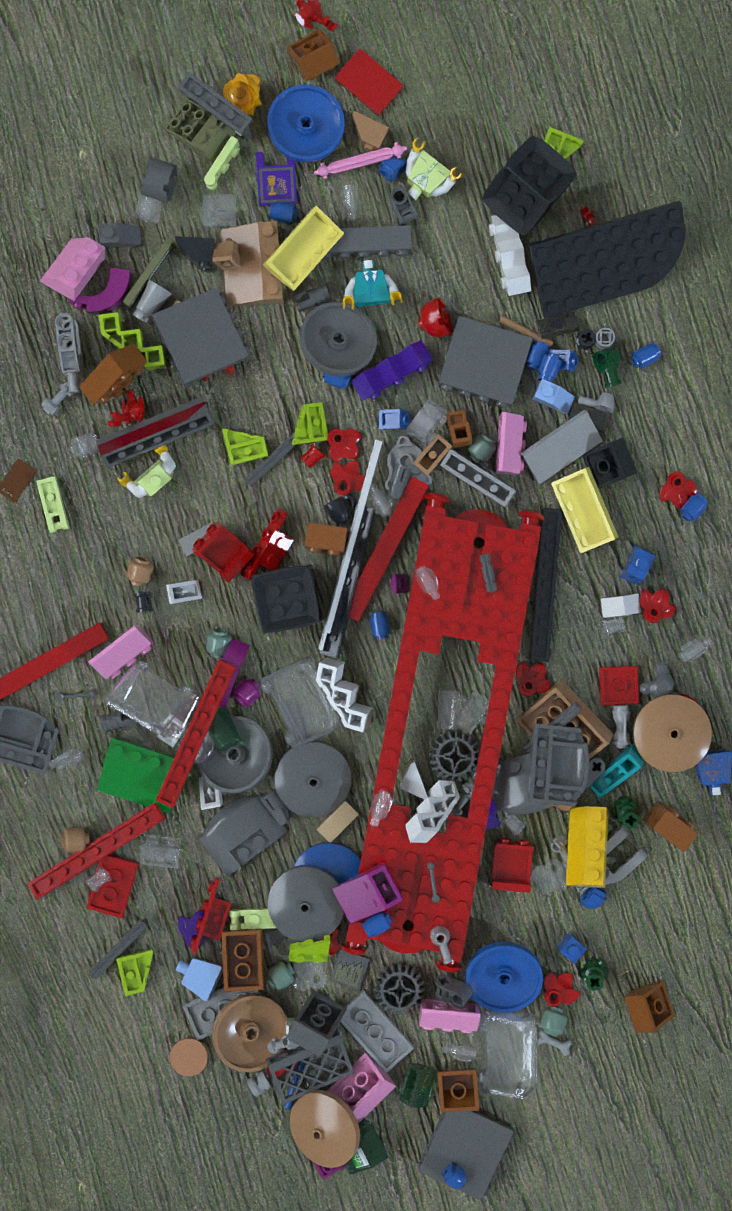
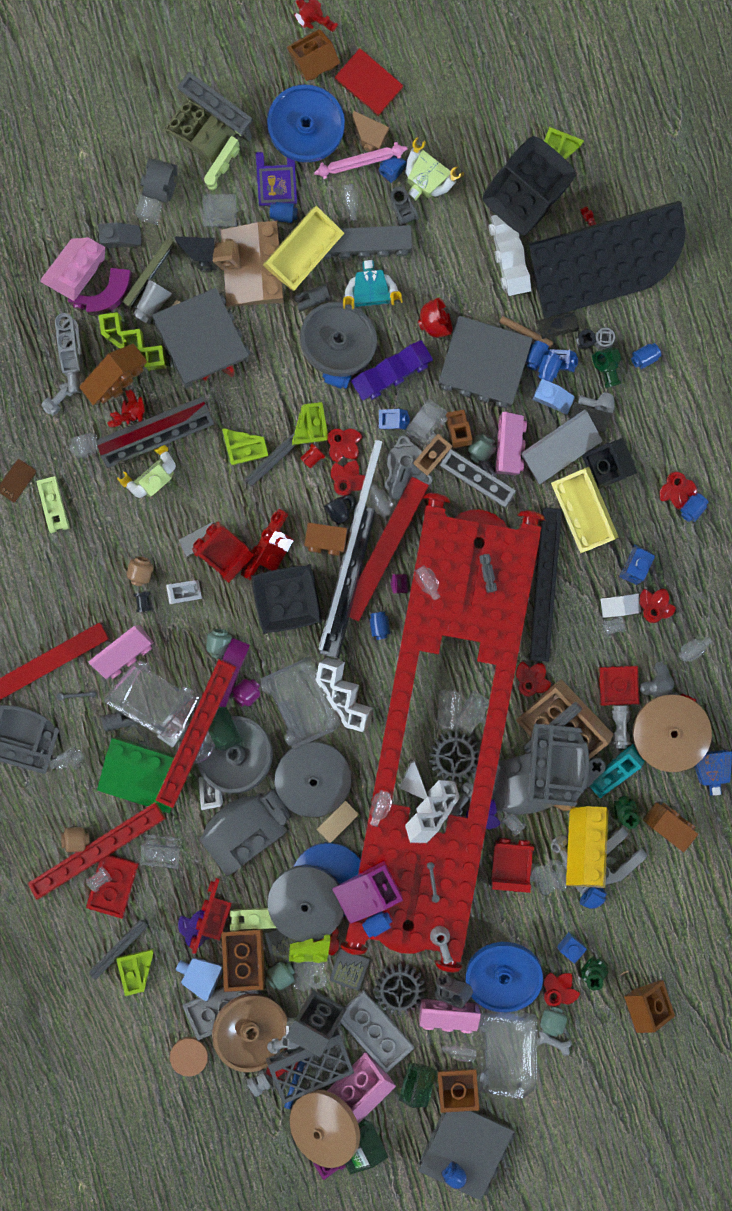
(243, 92): light orange hair -> none

